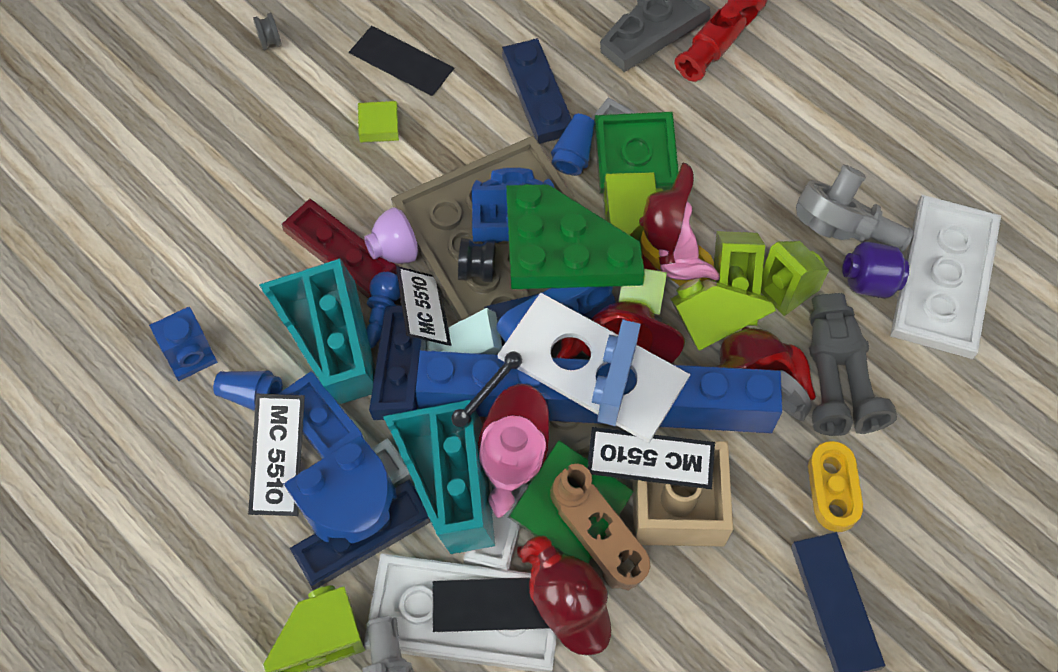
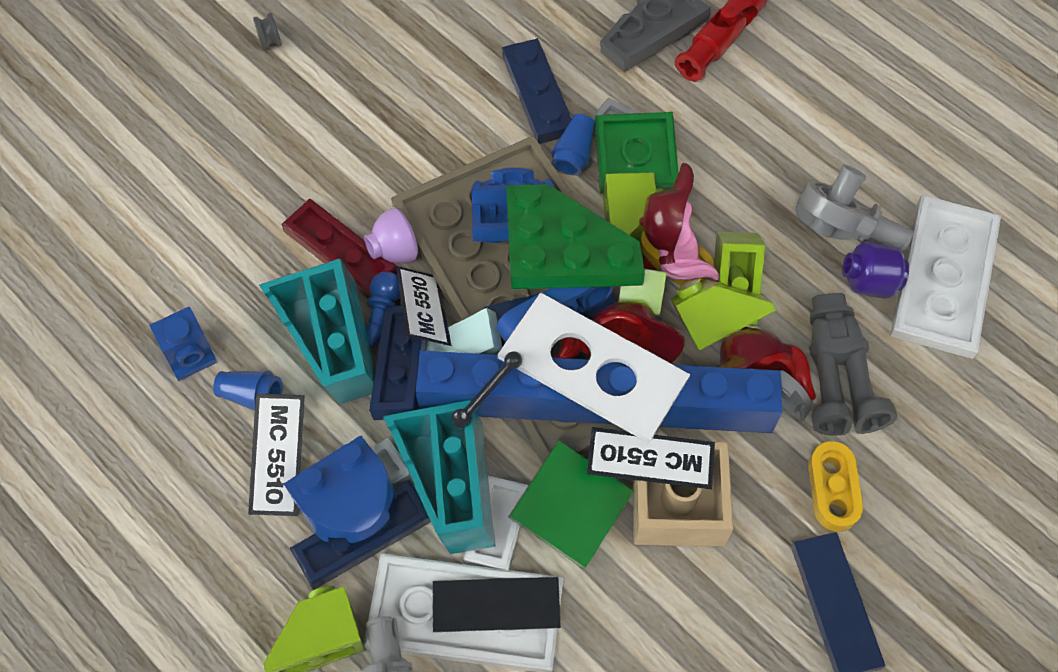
(324, 420): blue plate -> none
(378, 121): lime tile -> none
(401, 60): black sticker -> none
(476, 260): black wheel -> none
(513, 443): bright pink hair -> none
(568, 597): dark red hair -> none
(580, 505): medium nougat beam -> none
(610, 389): medium blue plate -> none
(791, 275): lime slope -> none

